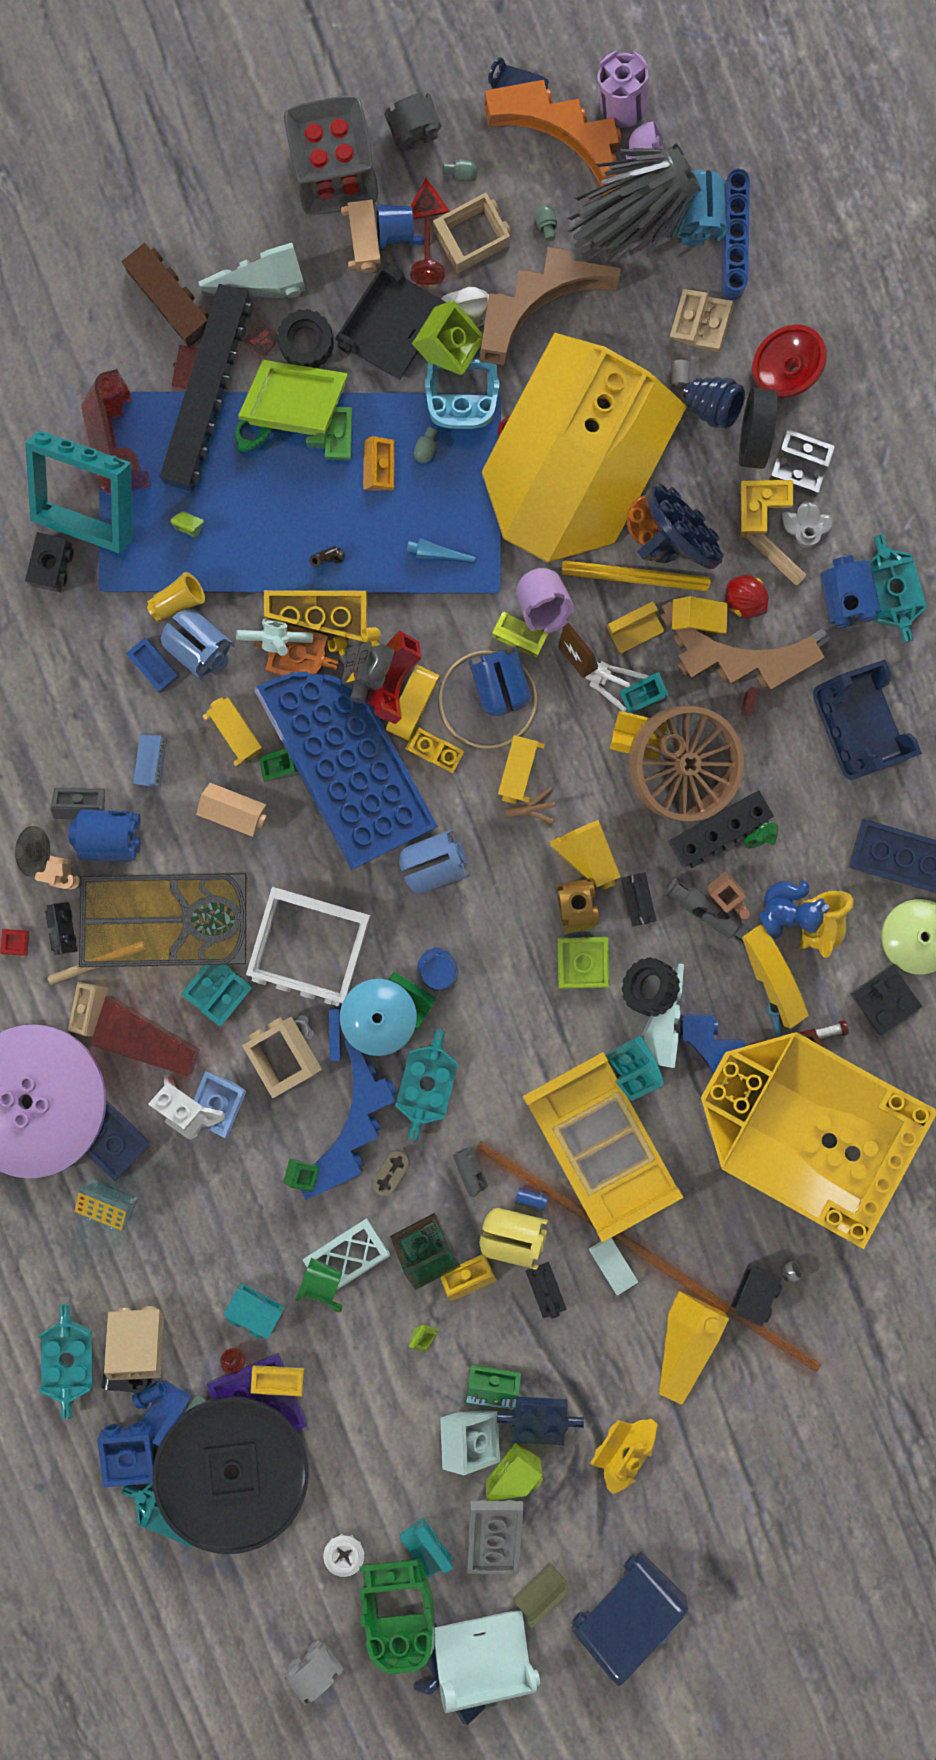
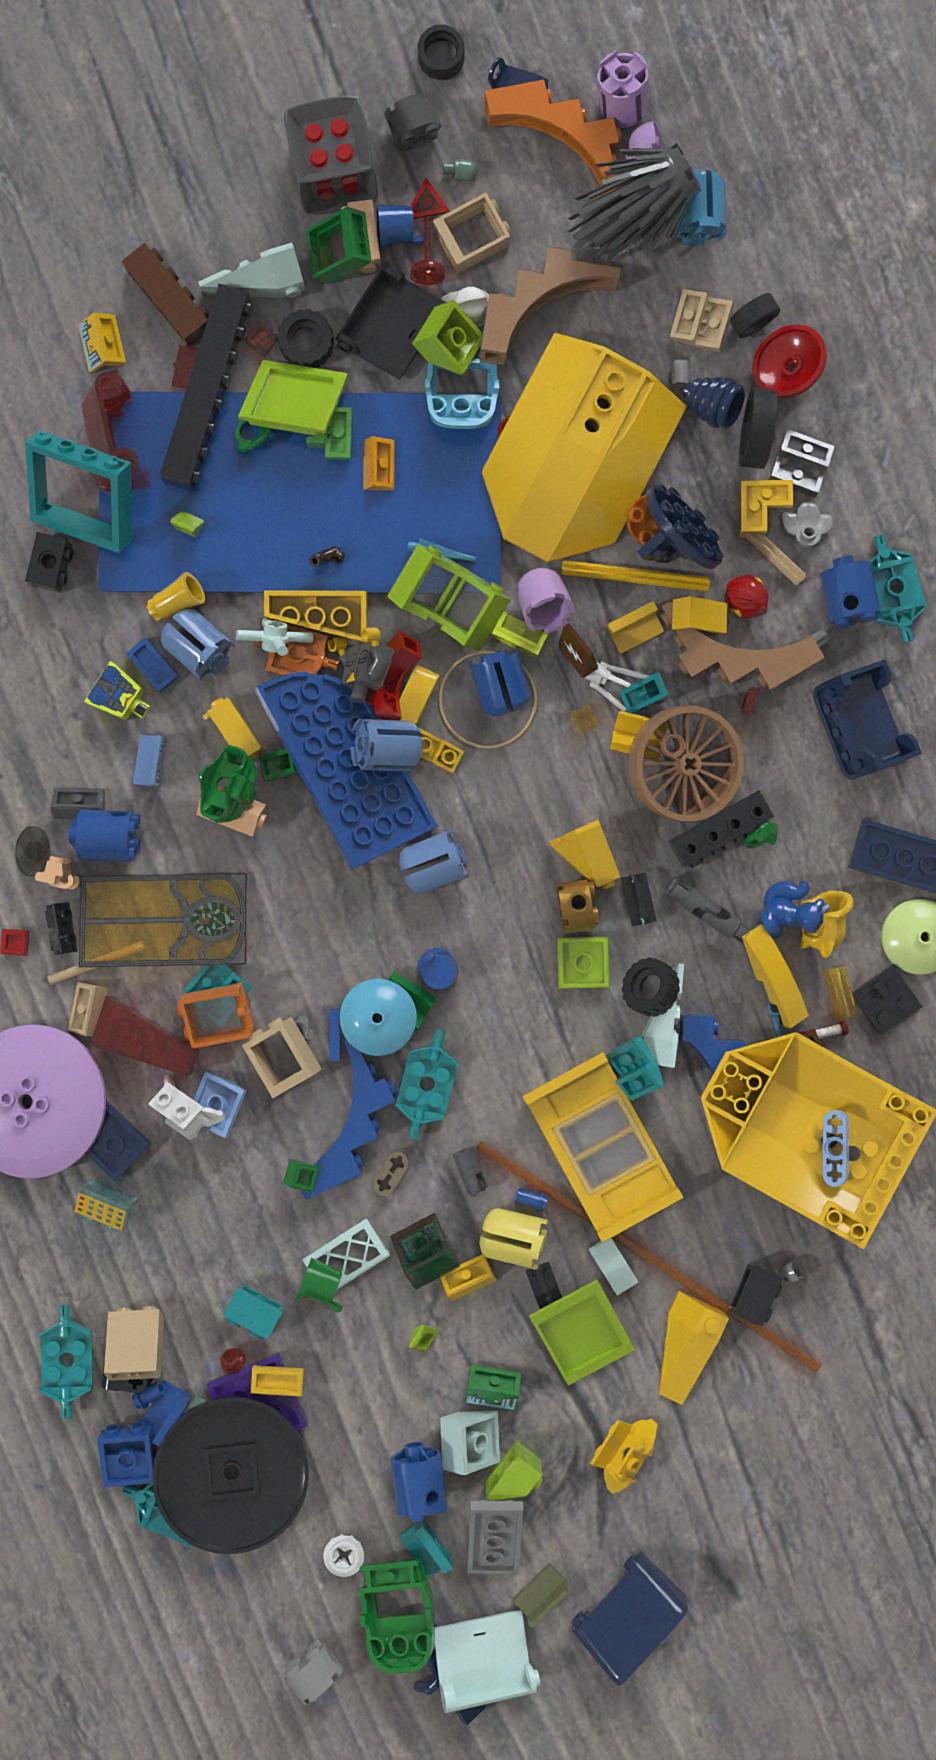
(101, 341): none -> yellow panel
(117, 694): none -> torso
(216, 1015): none -> window
(239, 788): none -> green piece
(285, 983): white window -> none
(356, 244): none -> green window
(386, 745): none -> medium blue cylinder
(418, 1481): none -> blue cylinder
(425, 446): sand green cylinder -> none
(441, 33): none -> black tyre
(450, 596): none -> lime window
(518, 769): yellow brick -> none
(530, 808): medium nougat plant -> none
(540, 1420): dark blue plate -> none
(546, 221): sand green cylinder -> none
(582, 1332): none -> lime piece
(585, 711): none -> clear yellow plate
(728, 894): nougat brick -> none
(736, 246): blue beam -> none
(755, 315): none -> black tyre
(840, 992): none -> clear yellow axle
(841, 1167): none -> light blue beam

